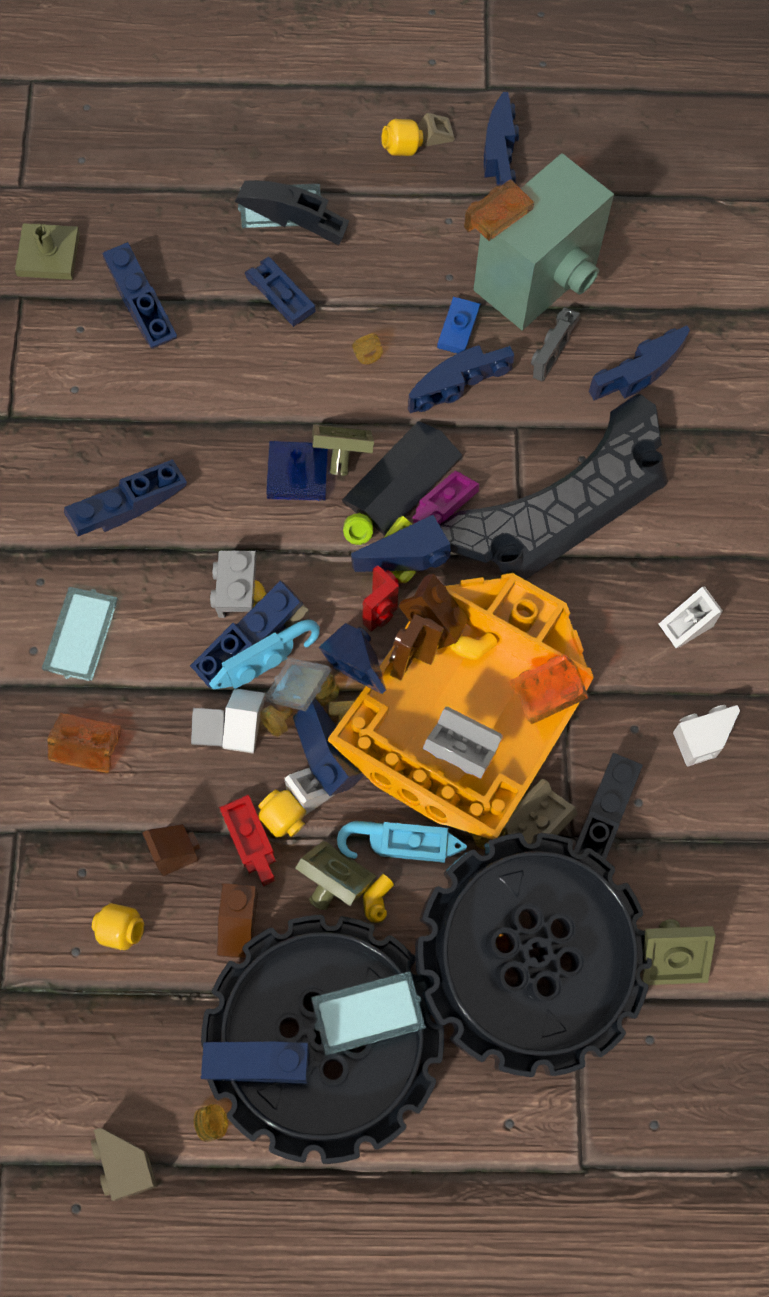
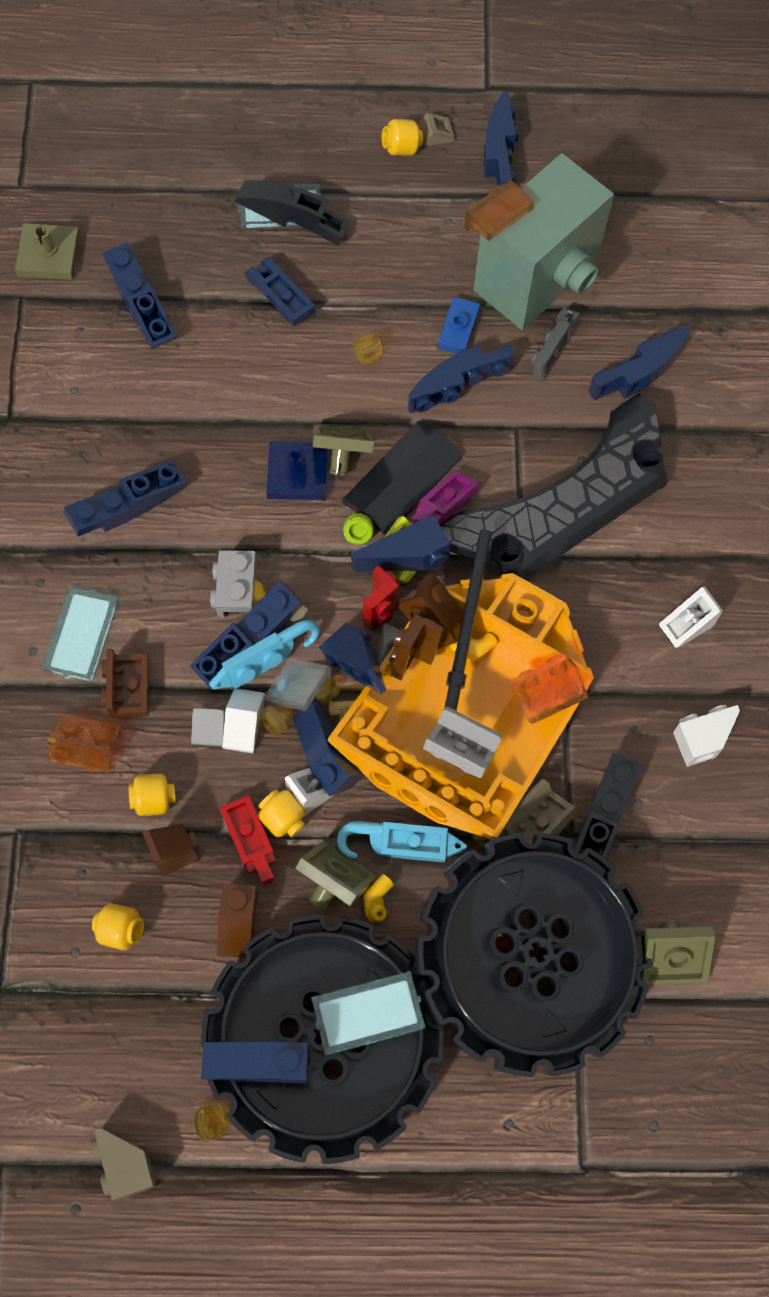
(125, 684): none -> reddish brown bracket
(151, 794): none -> yellow head
(386, 641): none -> light grey slope
(456, 678): none -> black bar

